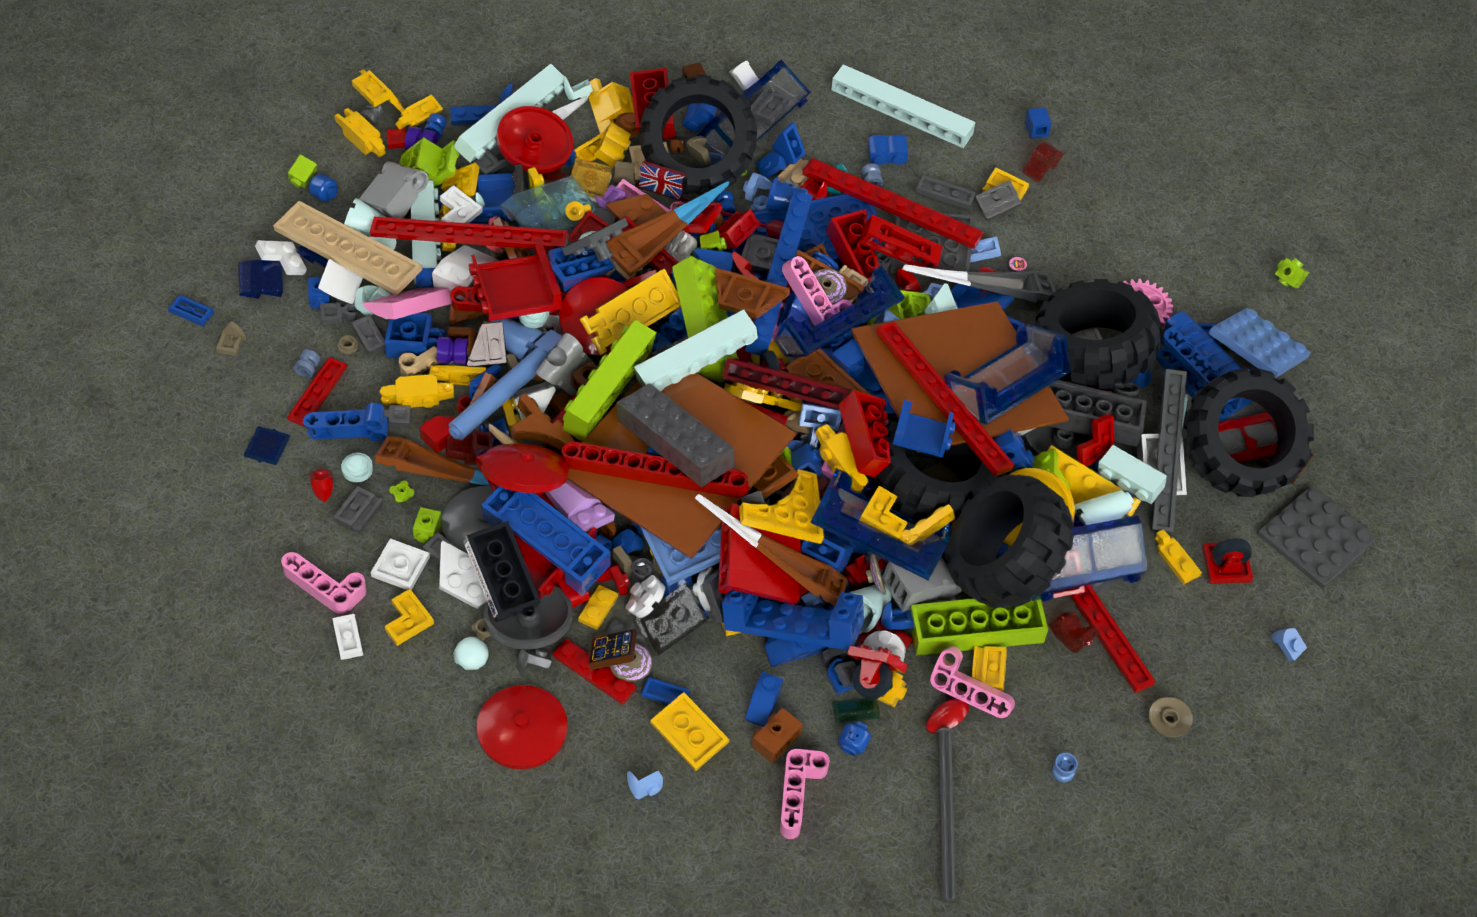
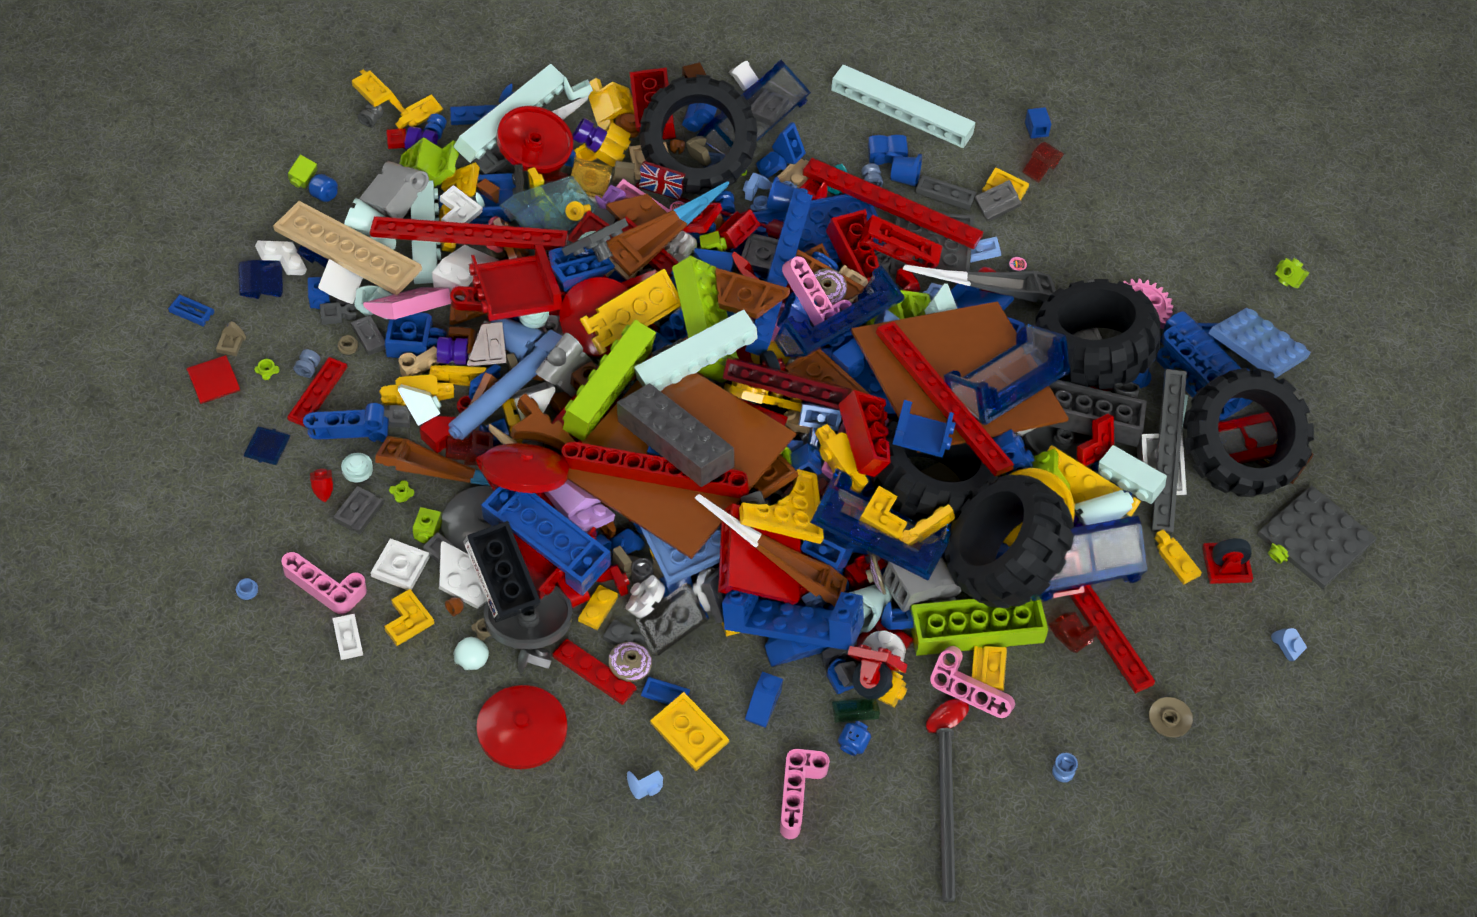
(213, 379): none -> red slope
(246, 589): none -> medium blue plate
(266, 364): none -> lime plate
(360, 132): yellow hinge -> none
(420, 403): none -> light aqua slope
(425, 278): blue plate -> none
(456, 604): none -> dark orange hinge
(489, 190): none -> dark orange slope
(590, 135): none -> dark purple wheel
(612, 649): tile -> none
(776, 735): dark orange brick -> none
(905, 169): none -> blue hat
(1278, 553): none -> lime plate

